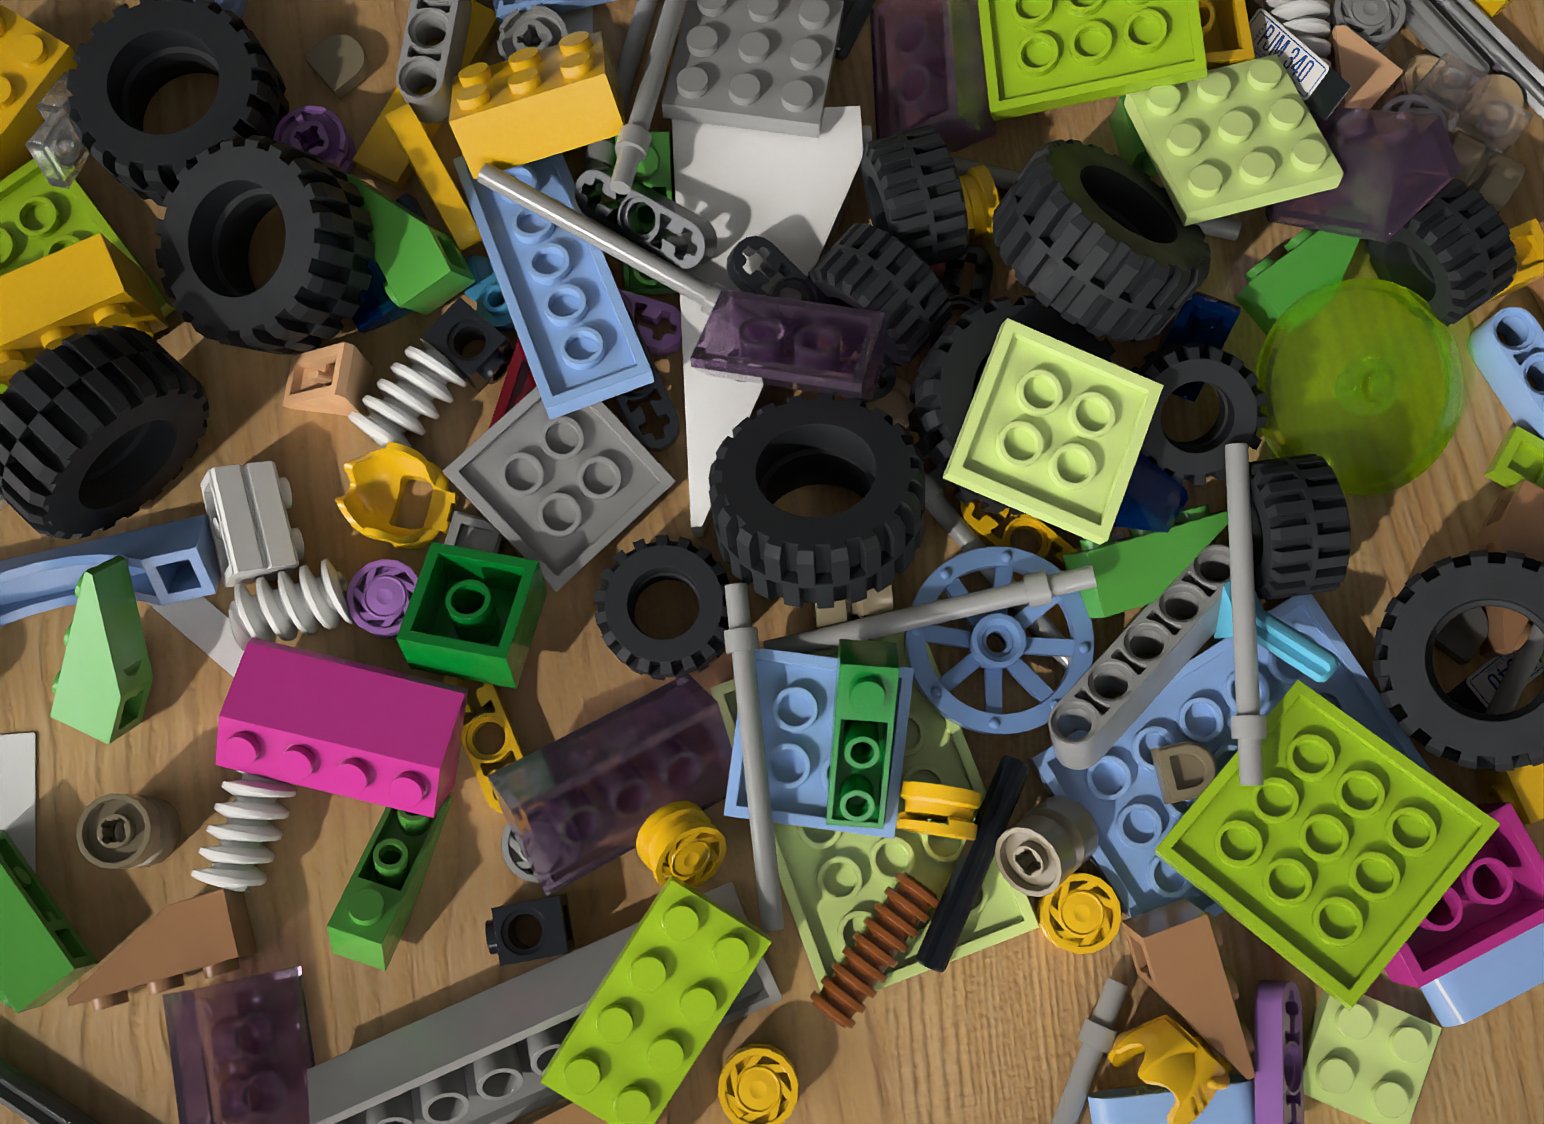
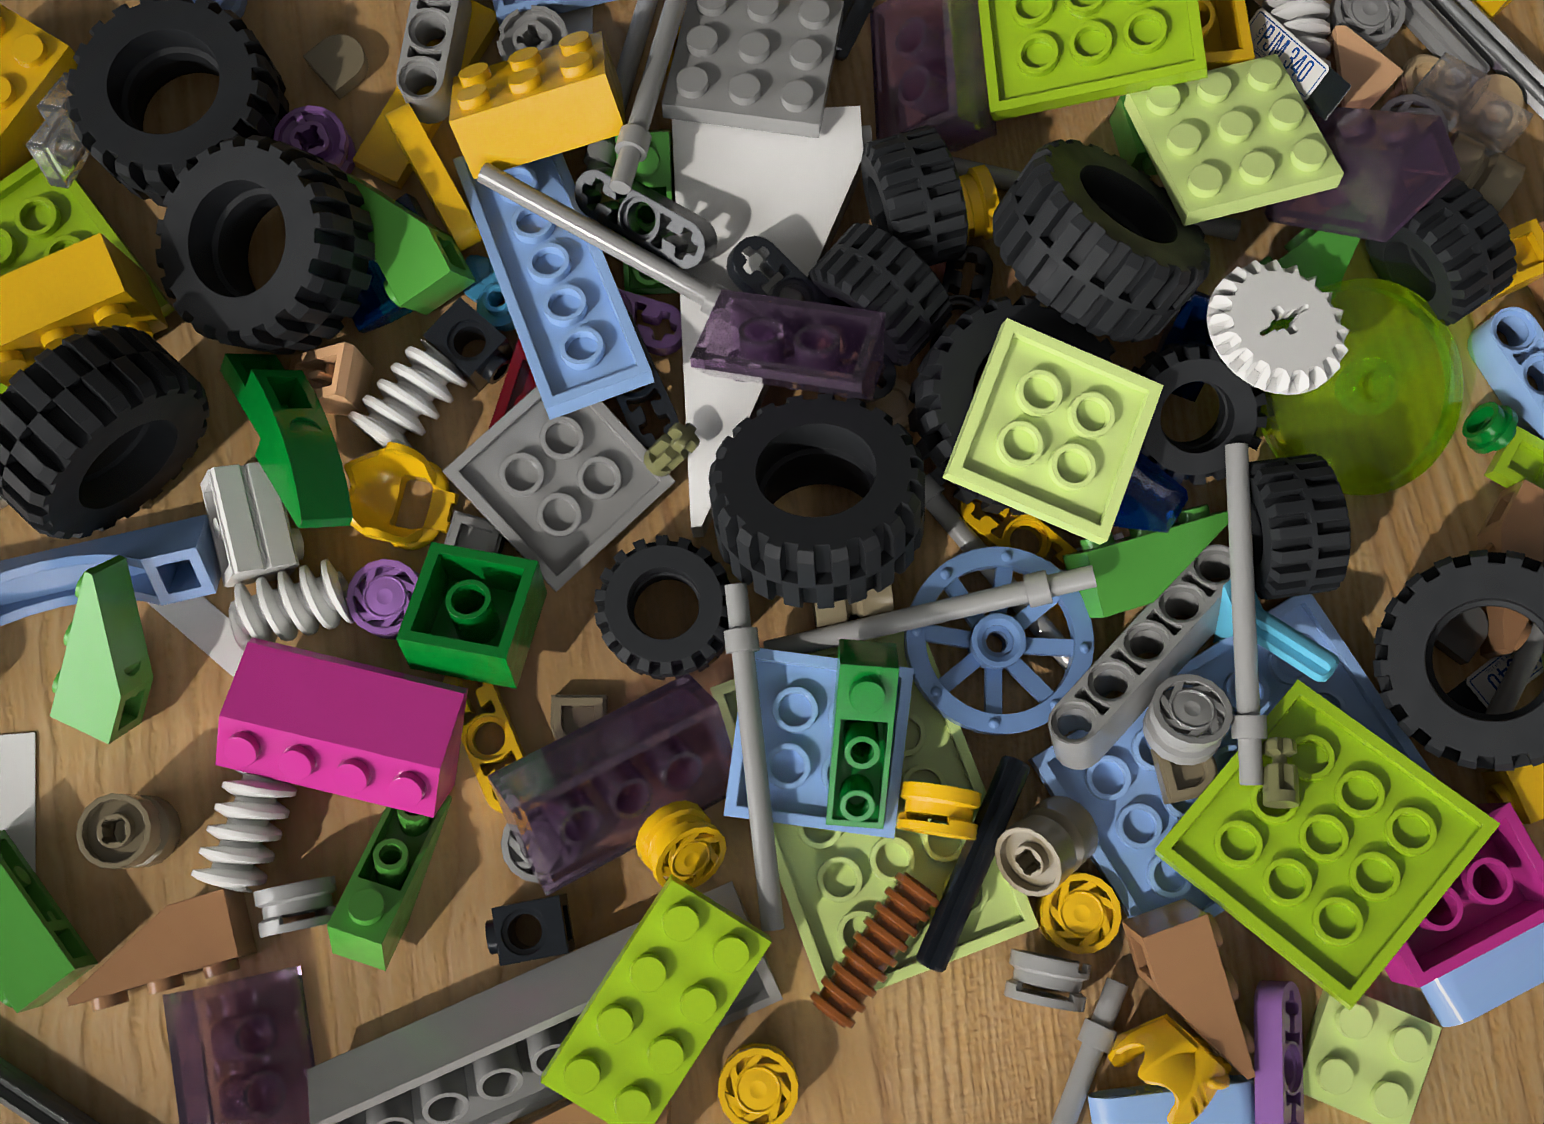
(295, 439): none -> green slope
(295, 900): none -> light grey wheel
(575, 711): none -> dark tan tile
(671, 449): none -> olive piece
(1050, 974): none -> light grey wheel
(1187, 722): none -> light grey wheel
(1280, 778): none -> olive piece
(1282, 360): none -> white gear
(1490, 427): none -> green plate

